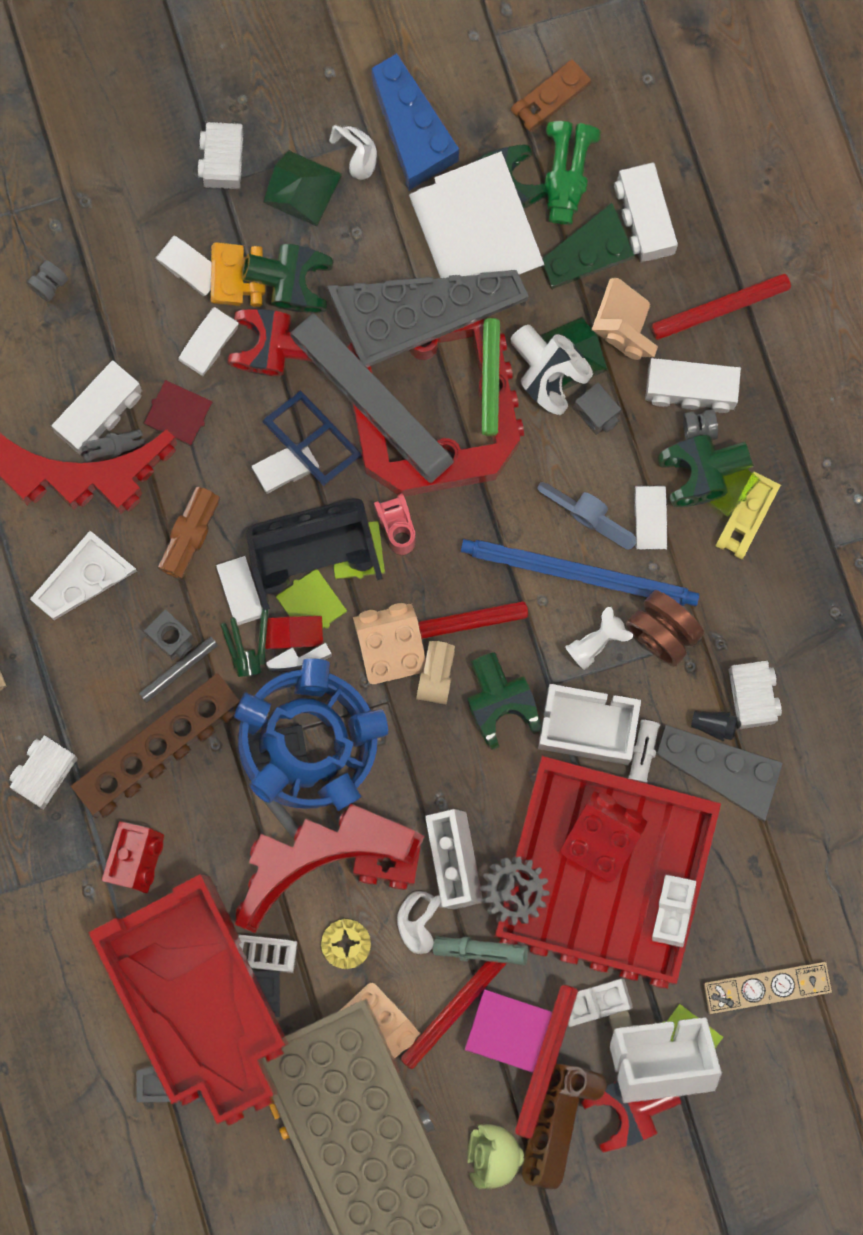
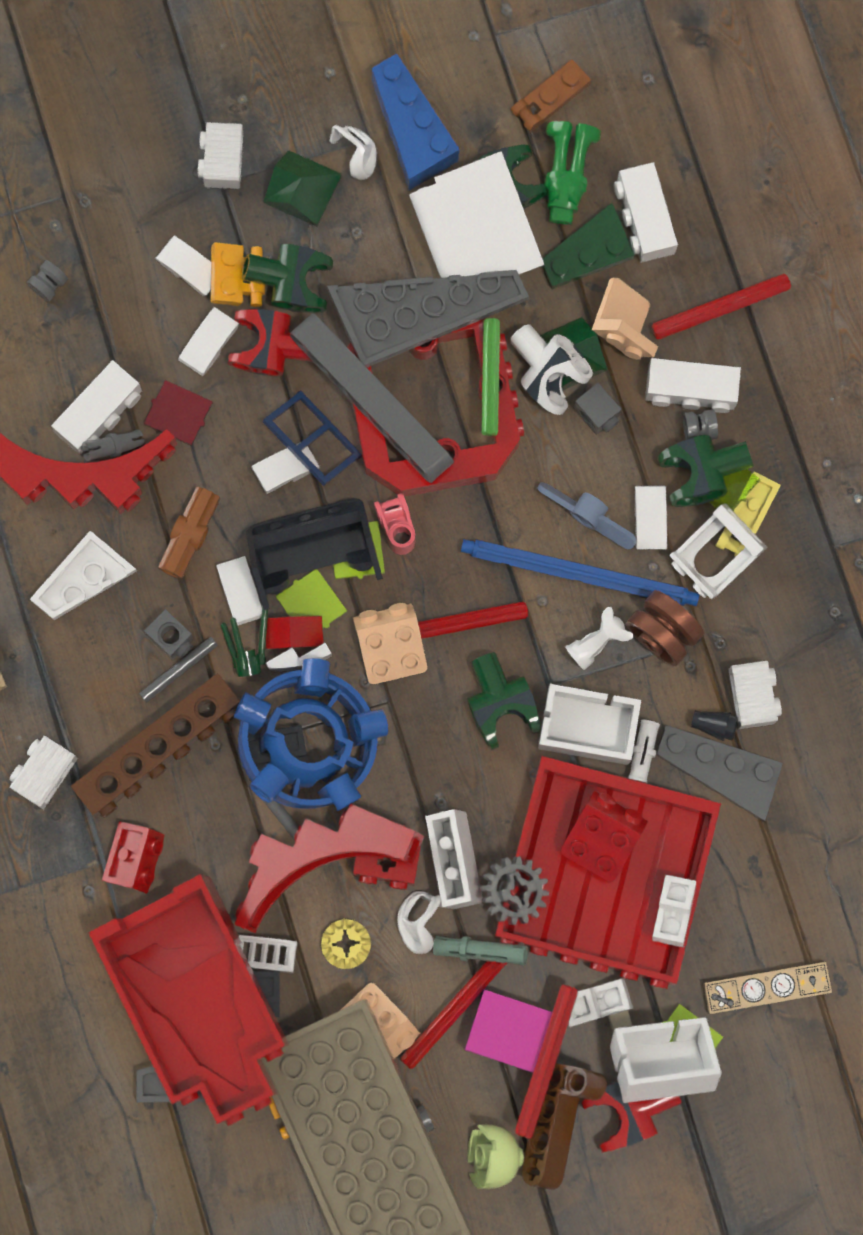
(435, 680): tan piece -> none
(685, 555): none -> white panel

